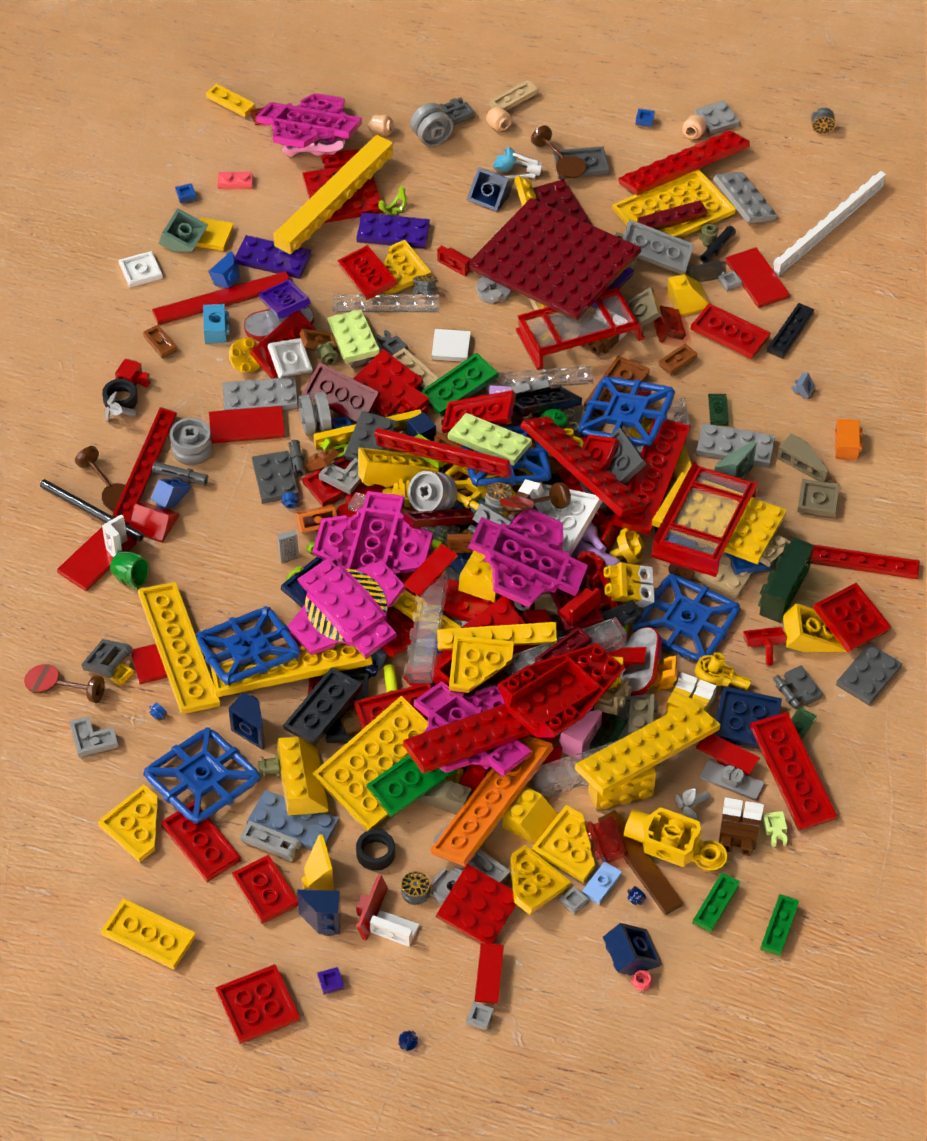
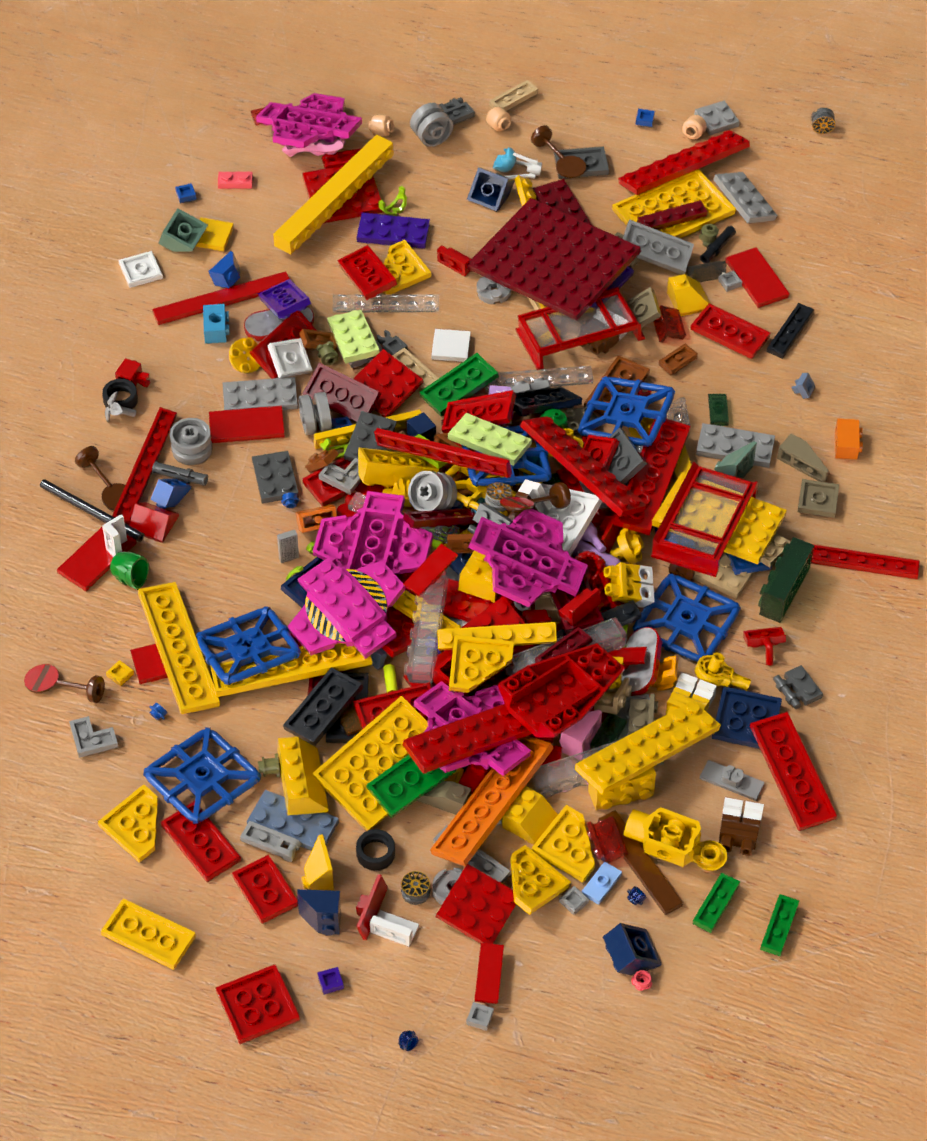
(102, 654): dark grey plate -> none
(160, 341): dark orange plate -> none
(230, 100): yellow plate -> none
(247, 719): dark blue slope -> none
(264, 256): dark purple plate -> none
(296, 457): dark grey pin -> none
(371, 669): clear blue plate -> none
(413, 401): red brick -> none
(425, 285): dark grey wheel -> none
(690, 799): light grey plant -> none
(728, 753): red piece -> none
(776, 826): yellowish green plate -> none
(803, 721): clear green plate -> none
(808, 632): yellow slope -> none
(827, 225): white plate -> none
(852, 617): red plate -> none
(869, 674): dark grey plate -> none

